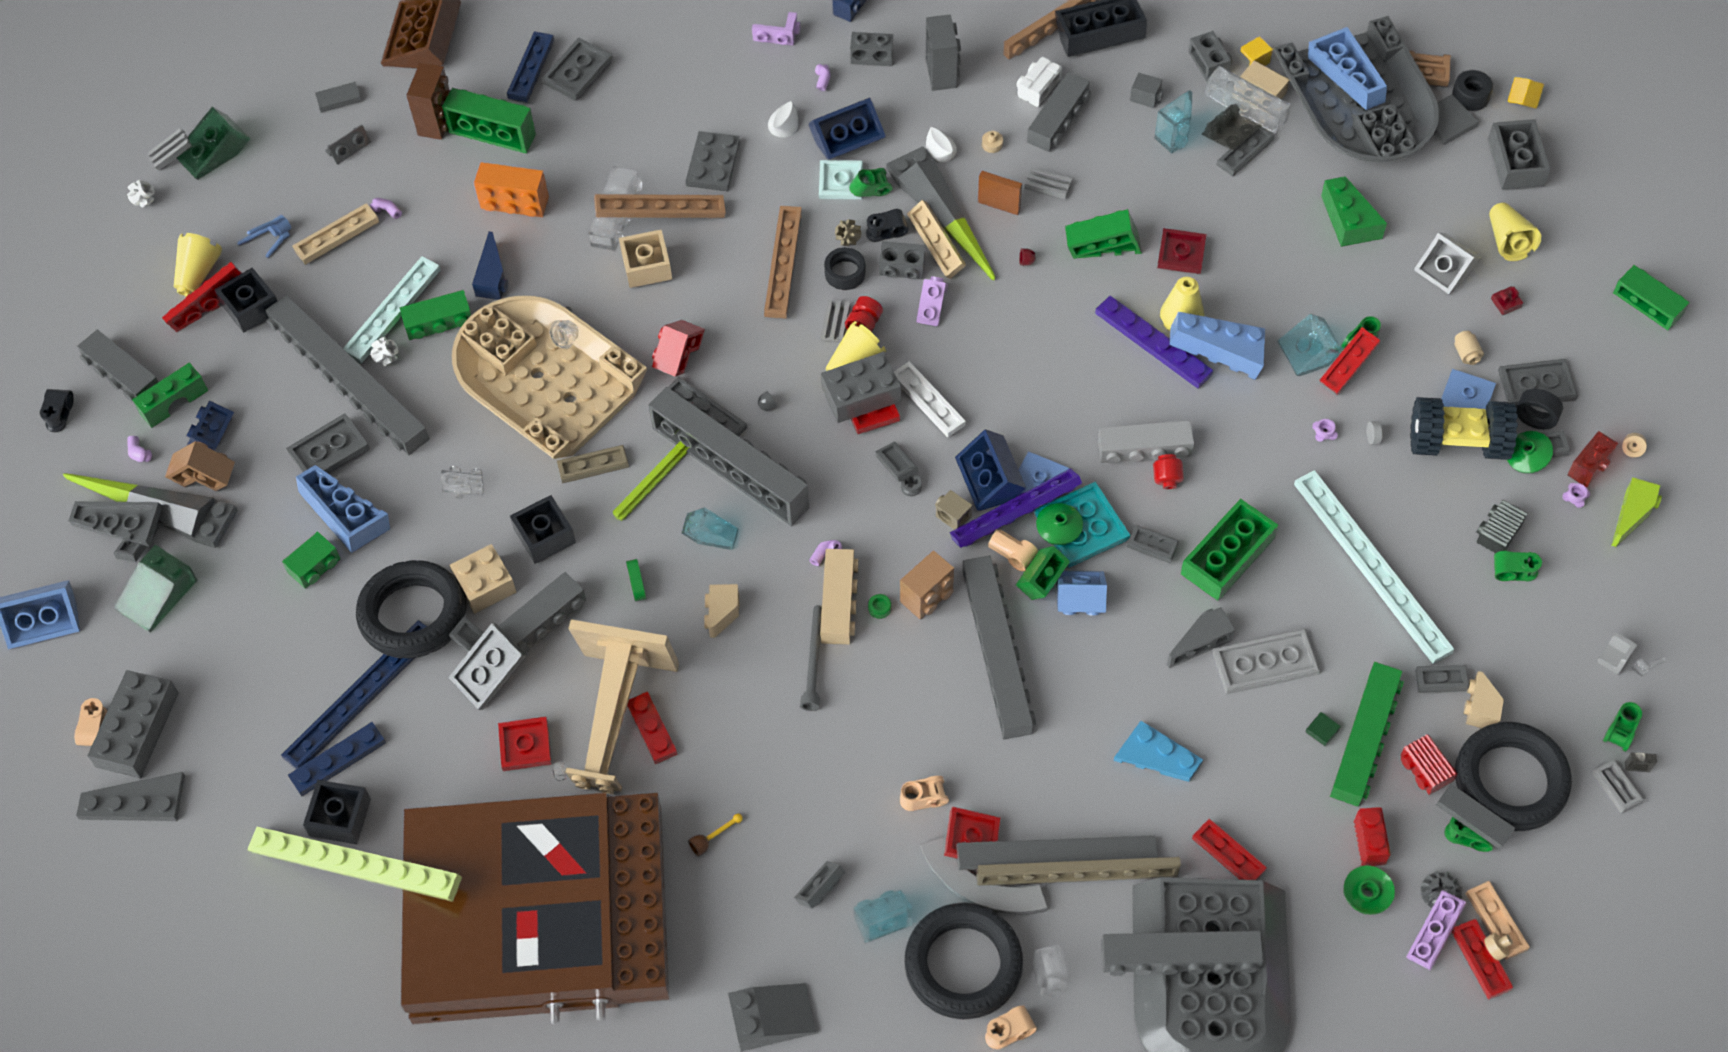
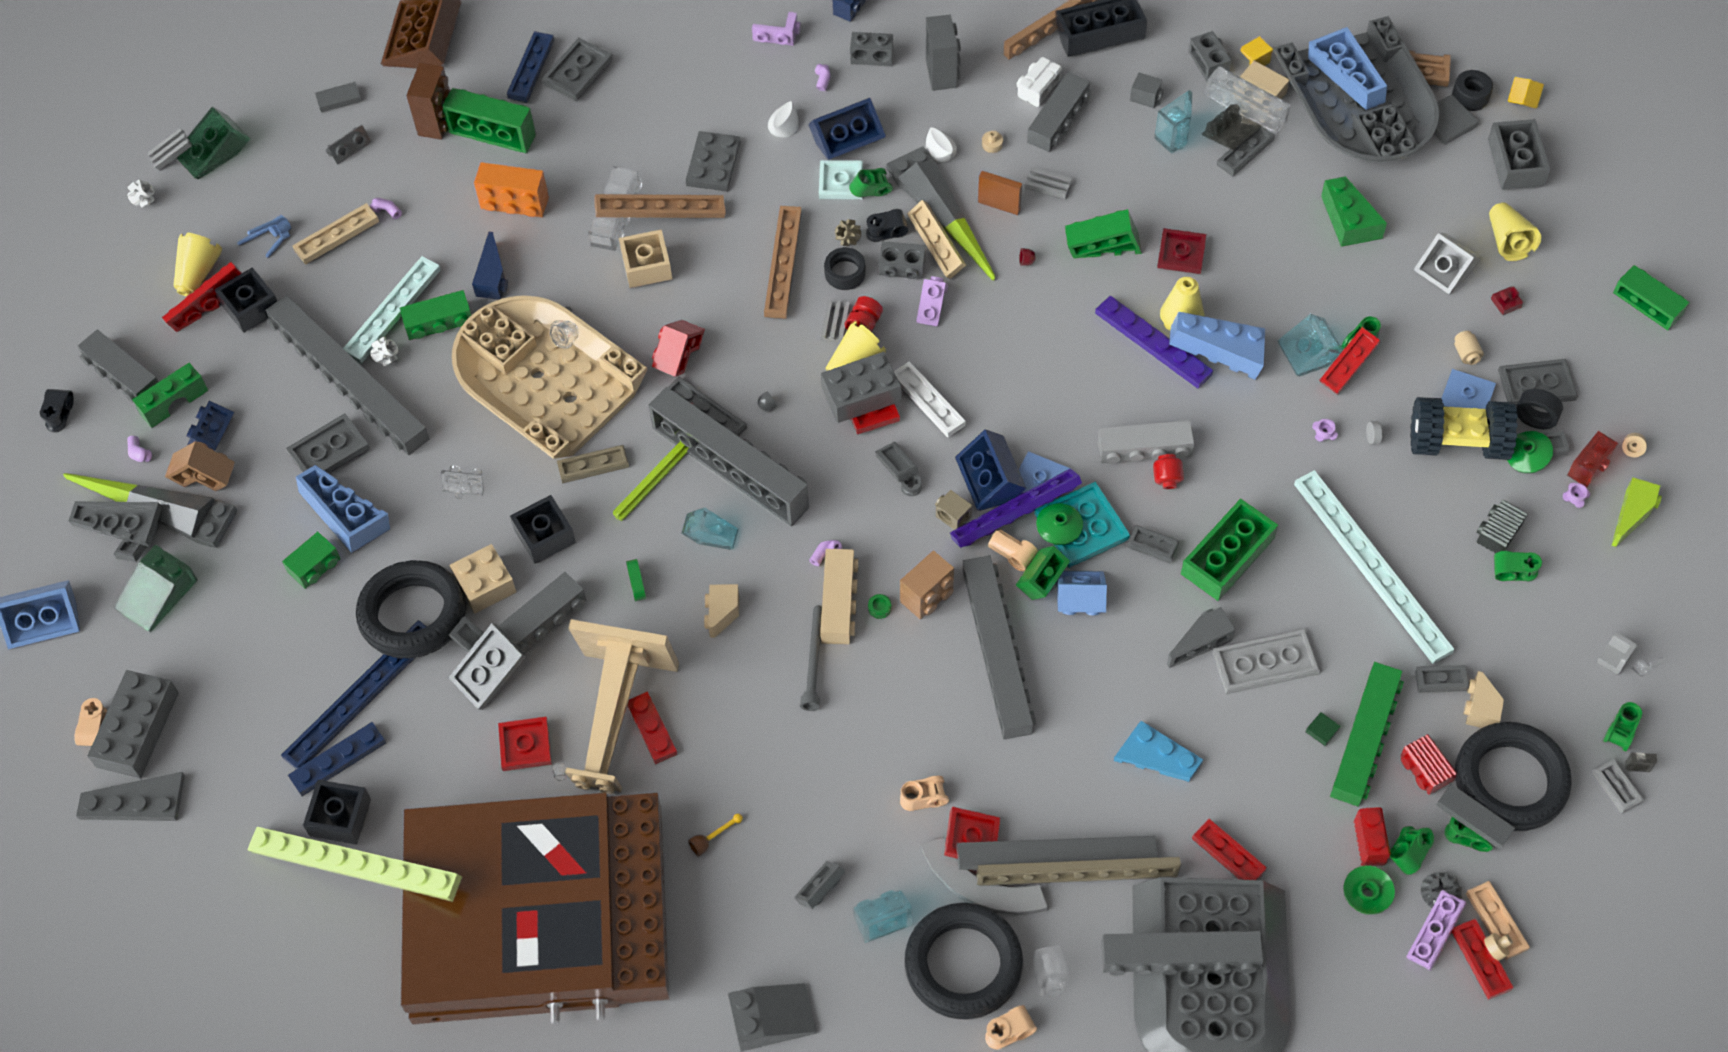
(1409, 850): none -> green piece

